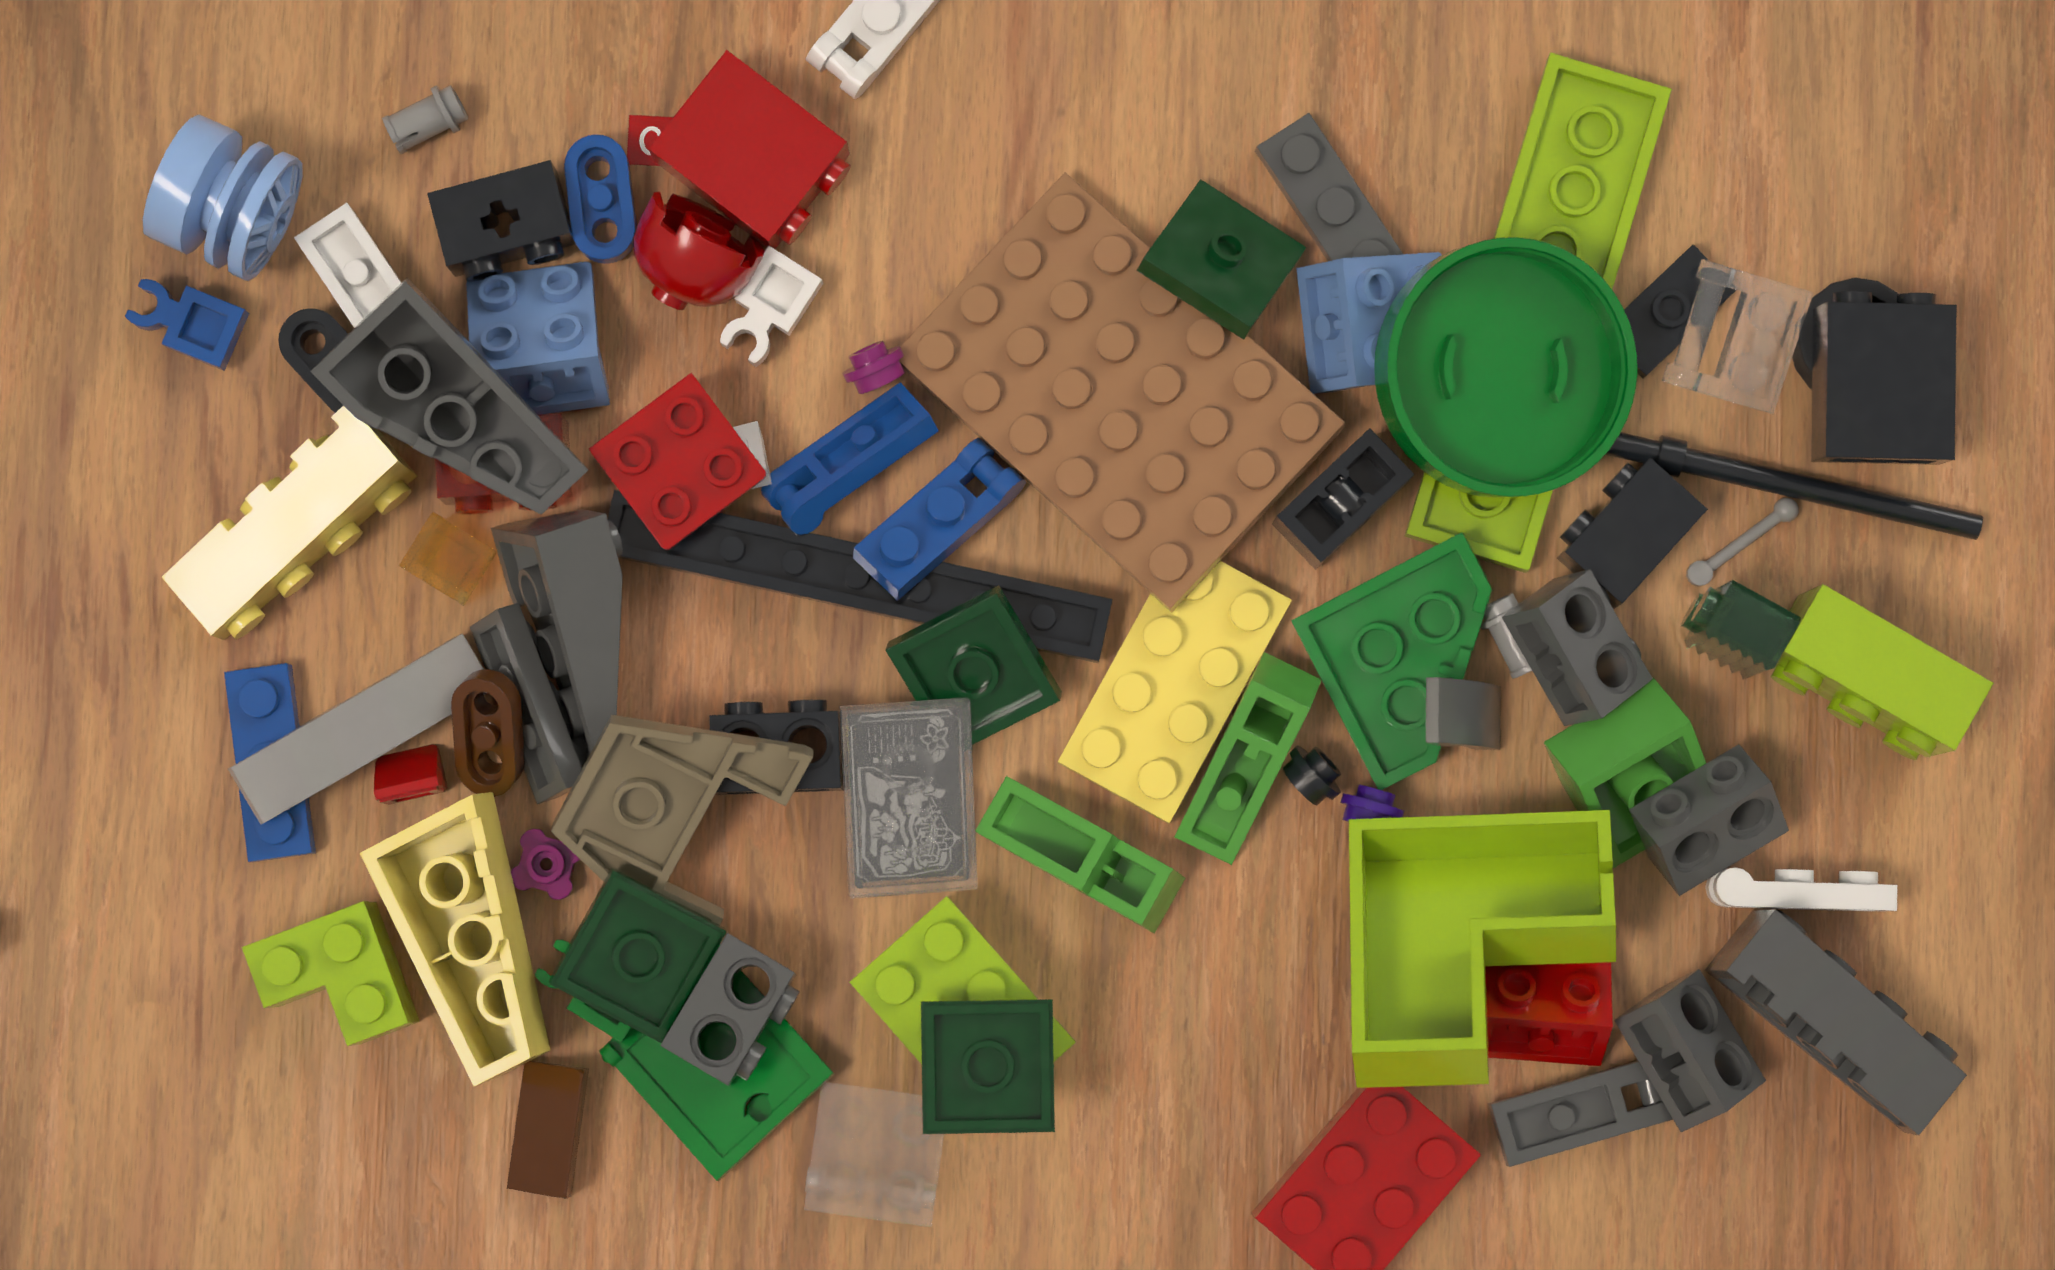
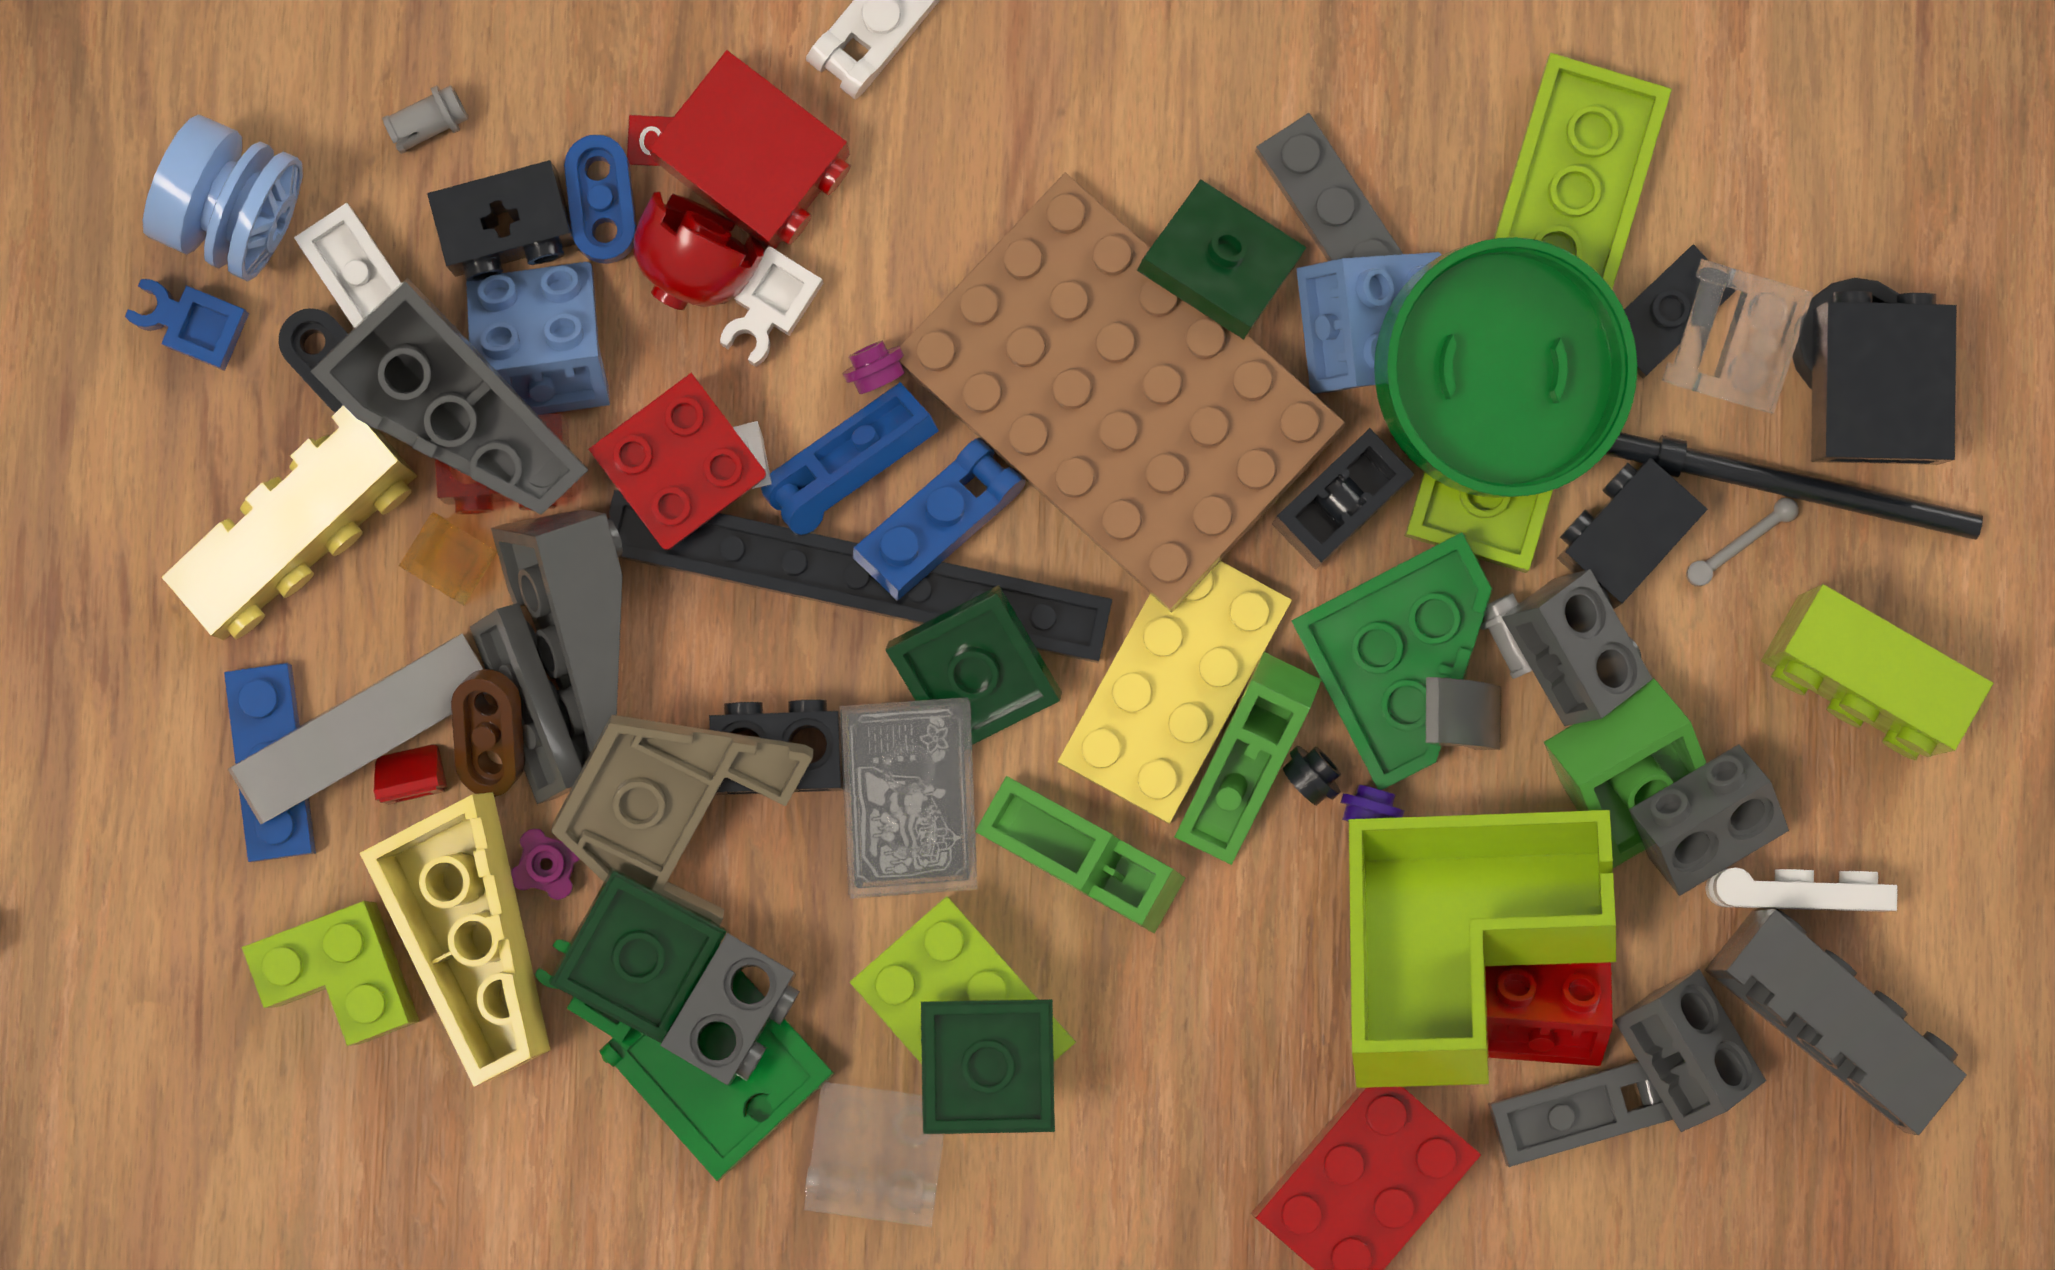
(547, 1129): reddish brown slope -> none
(1739, 628): clear green brick -> none

